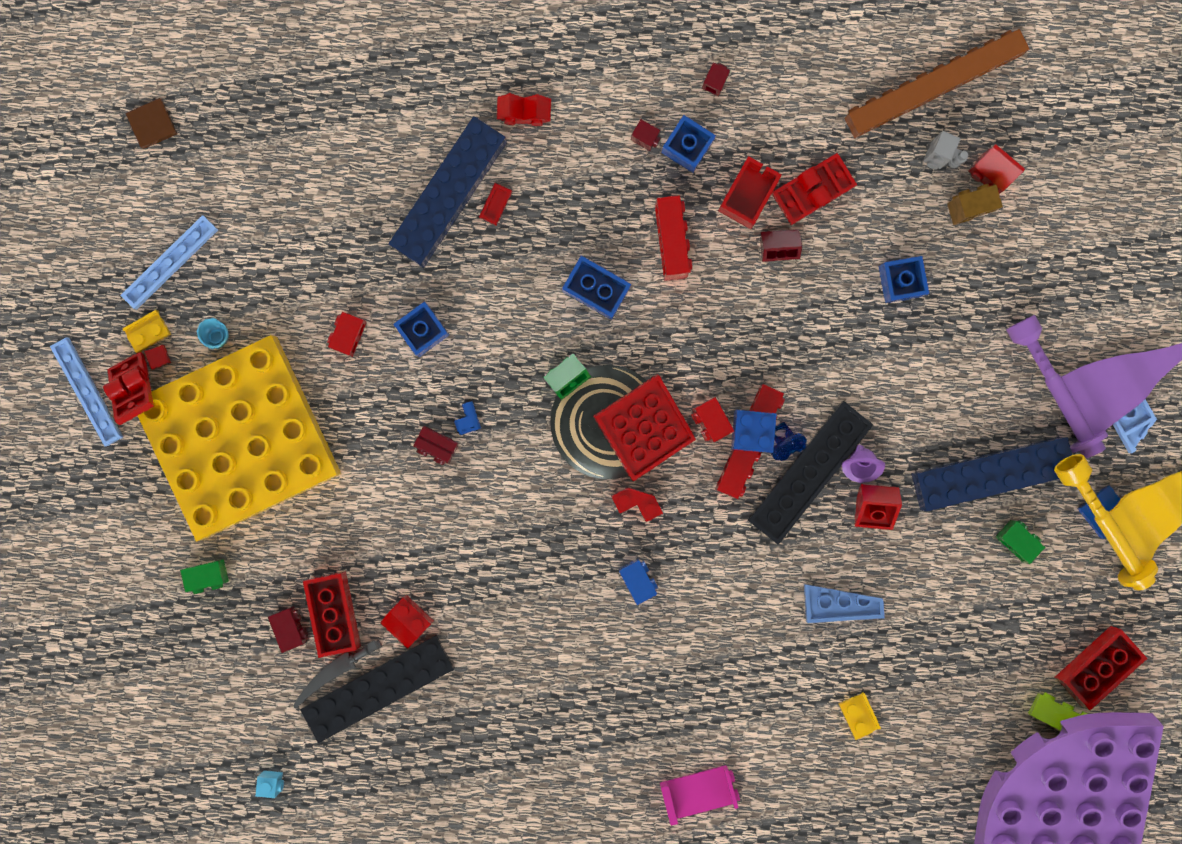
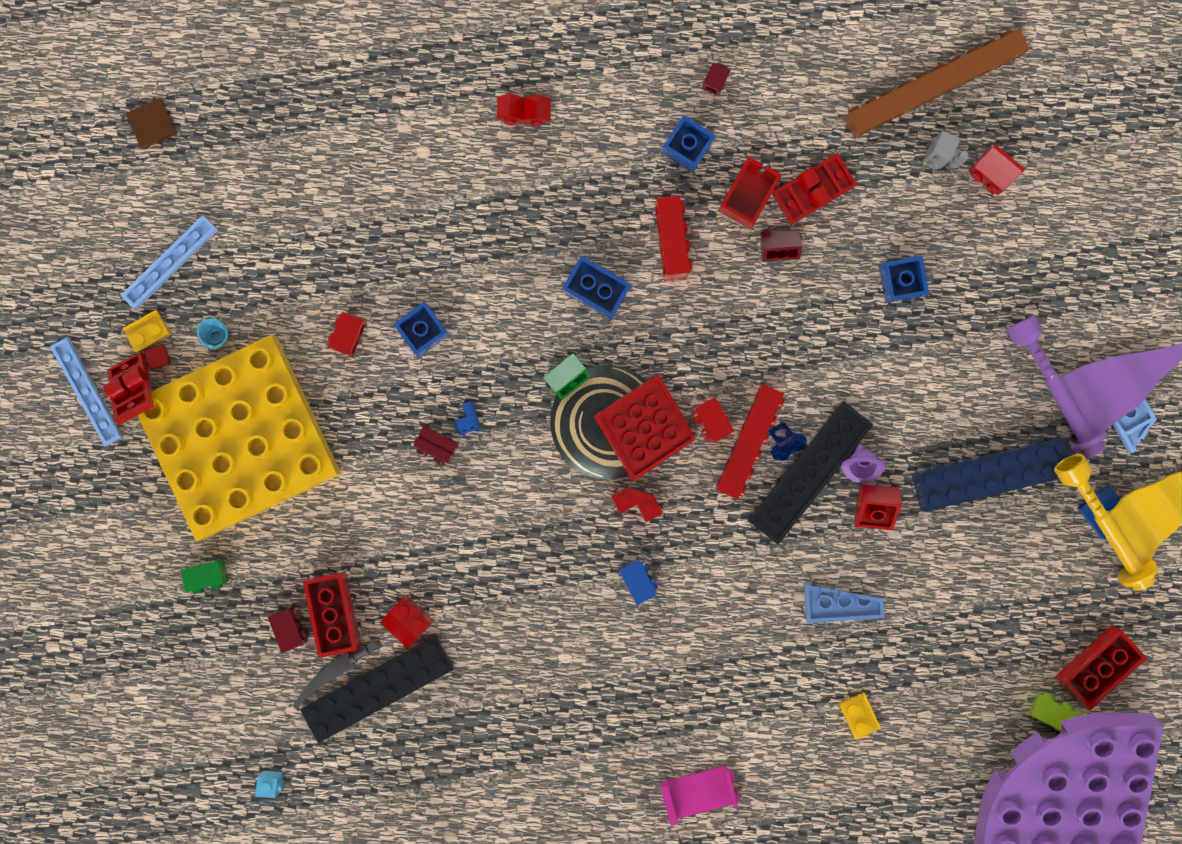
(448, 192): dark blue brick -> none
(495, 204): red tile -> none
(646, 135): dark red brick -> none
(753, 431): blue brick -> none
(970, 205): pearl gold brick -> none
(1020, 541): green brick -> none

